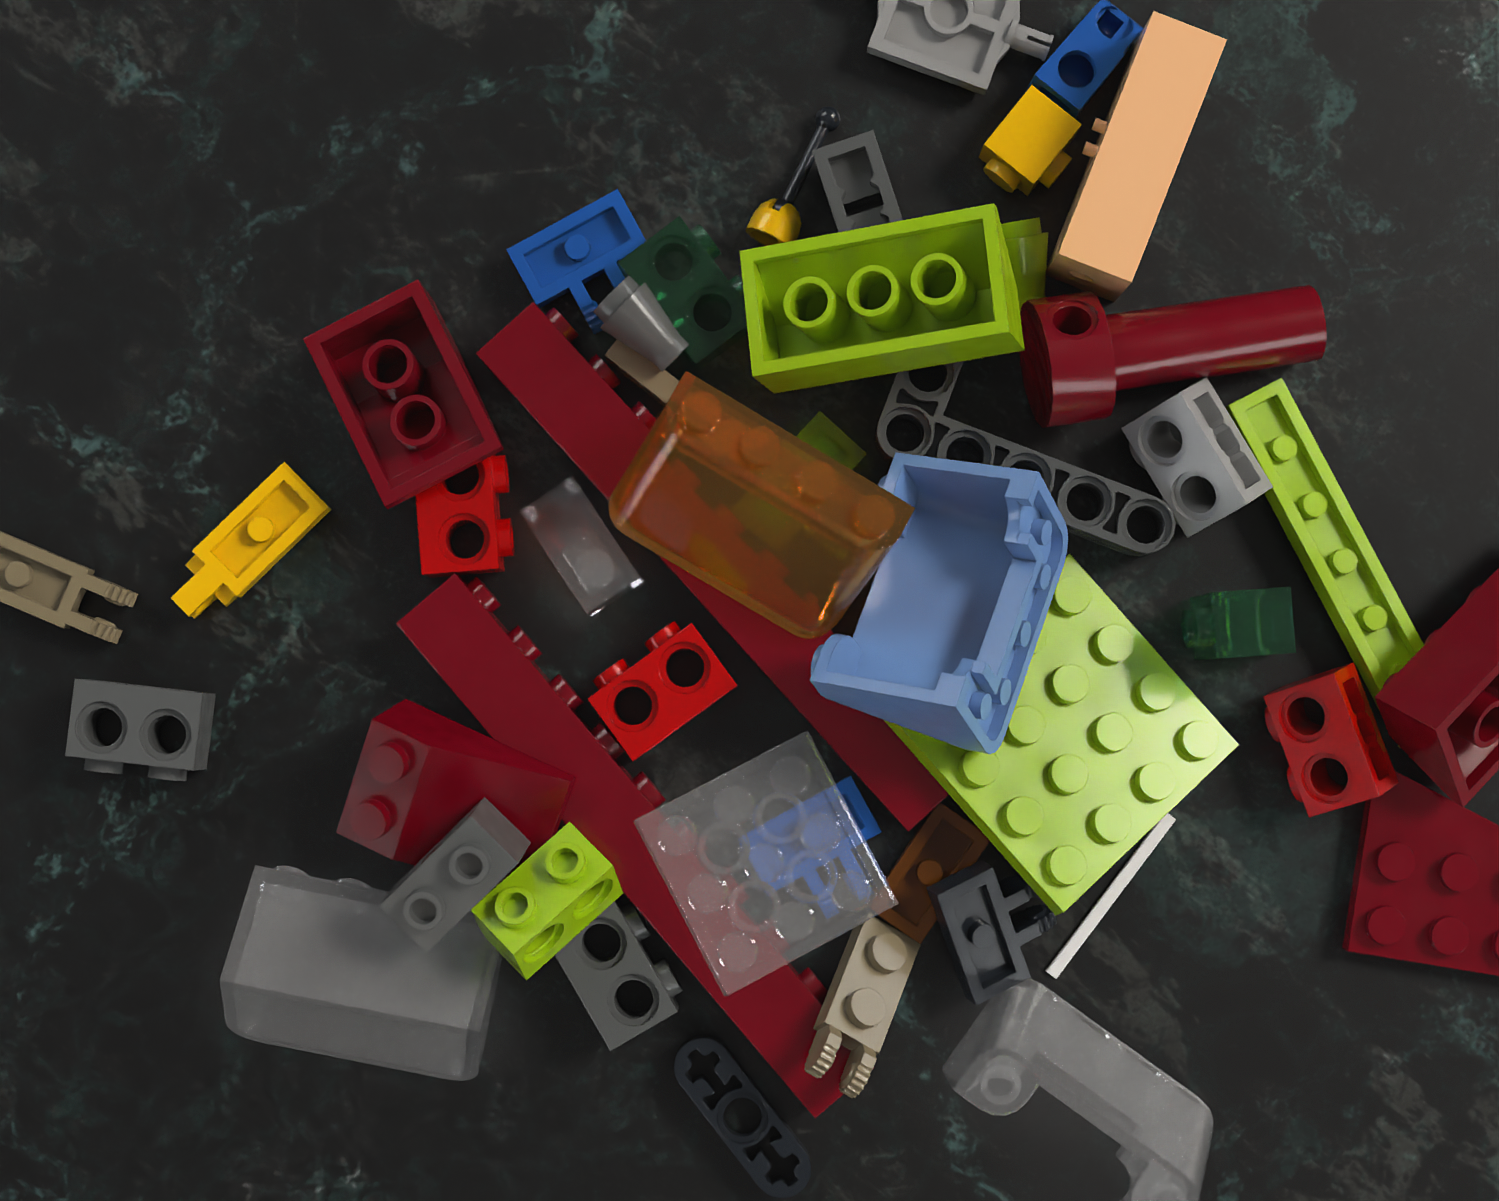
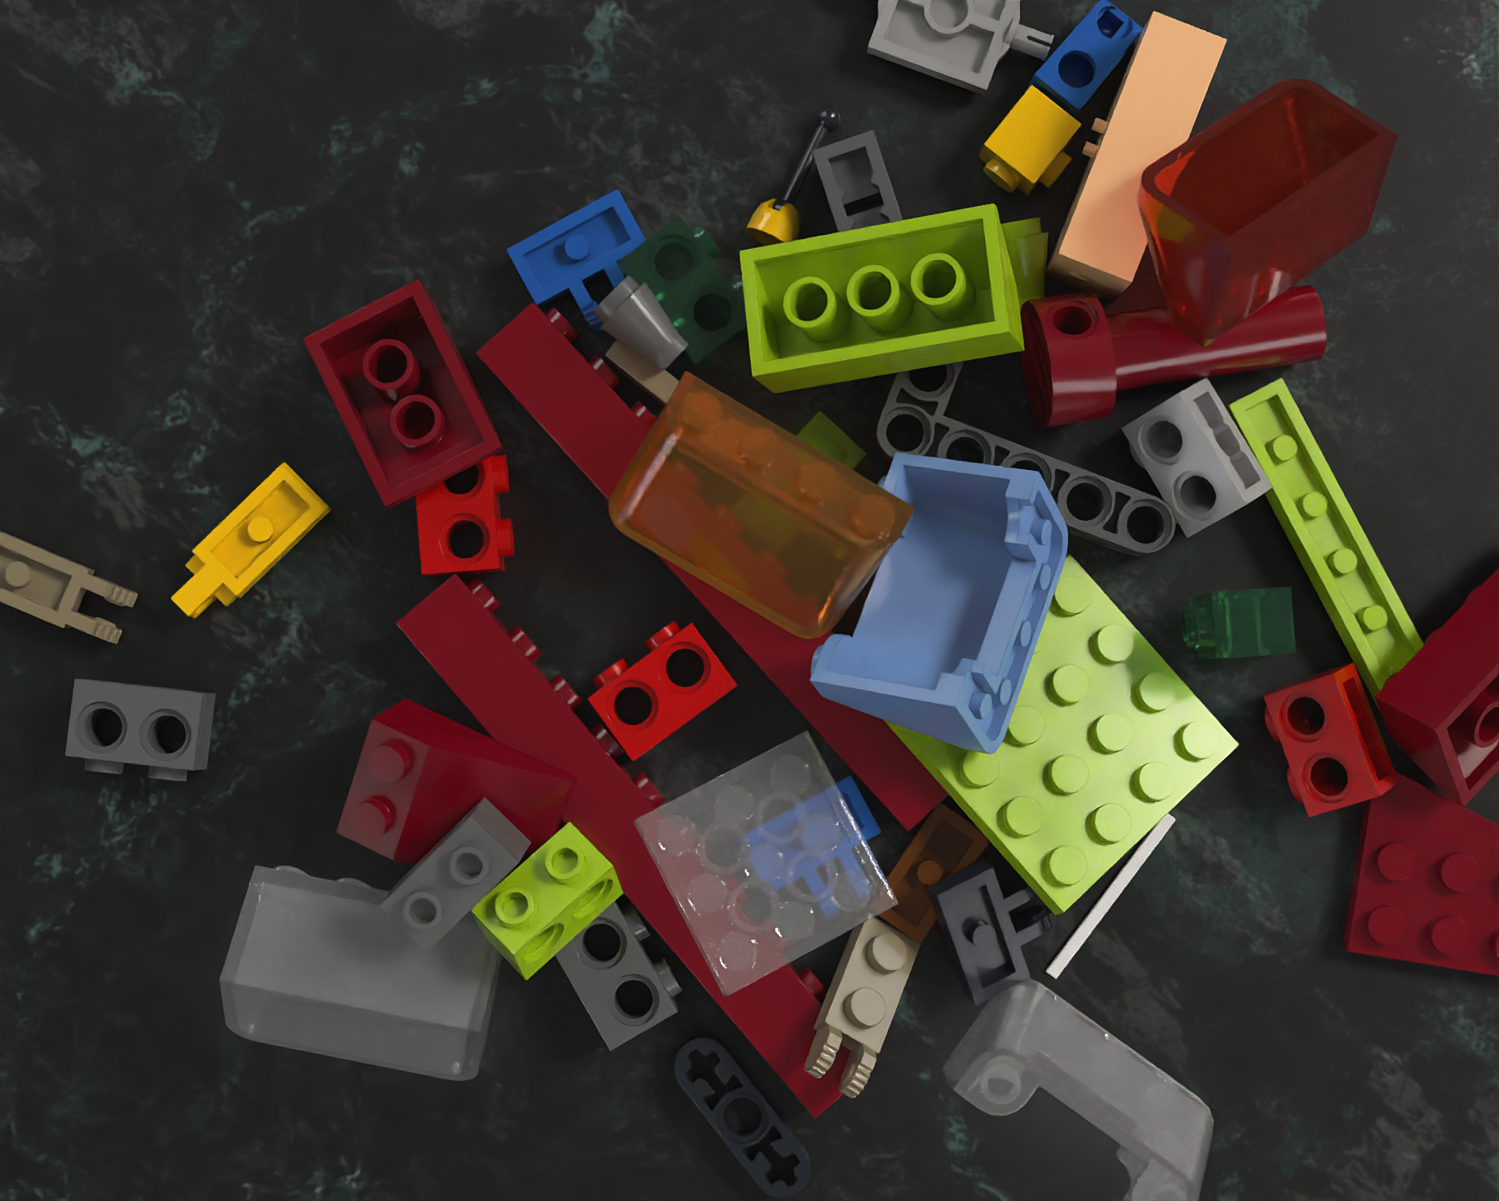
(581, 546): clear slope -> none
(1259, 203): none -> clear red windscreen

